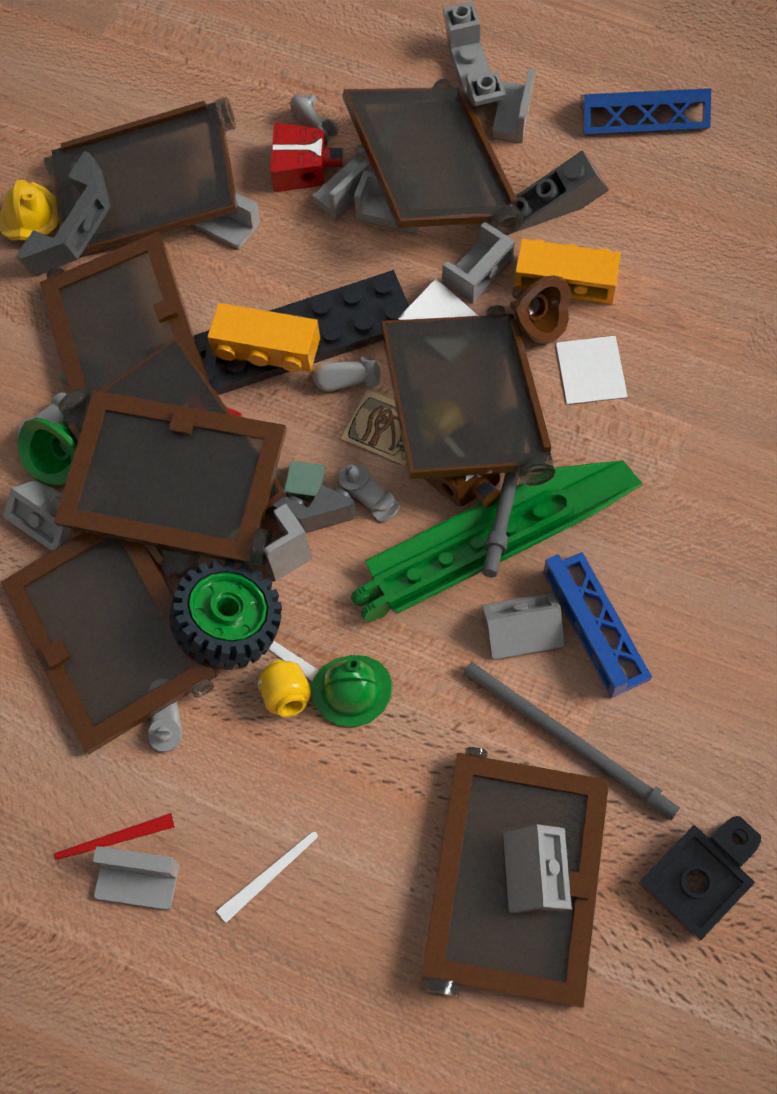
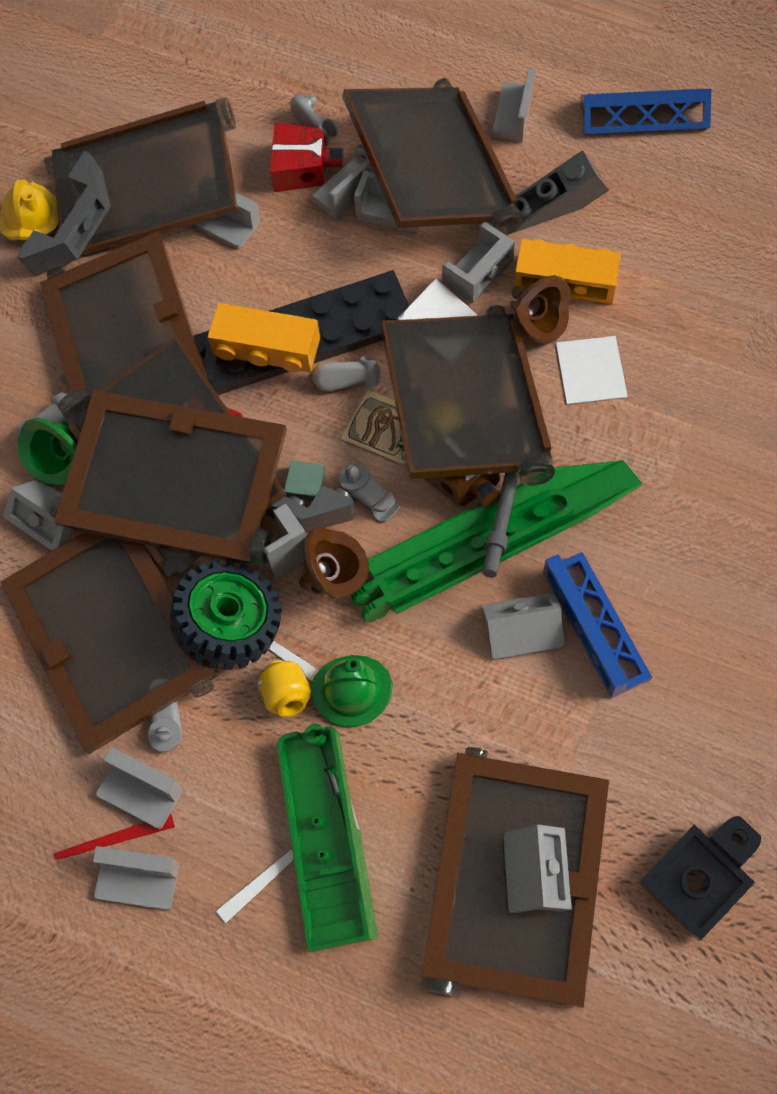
(139, 789): none -> light grey panel
(325, 840): none -> green piece
(333, 563): none -> reddish brown helmet
(468, 56): light grey slope -> none
(651, 796): dark grey bar -> none

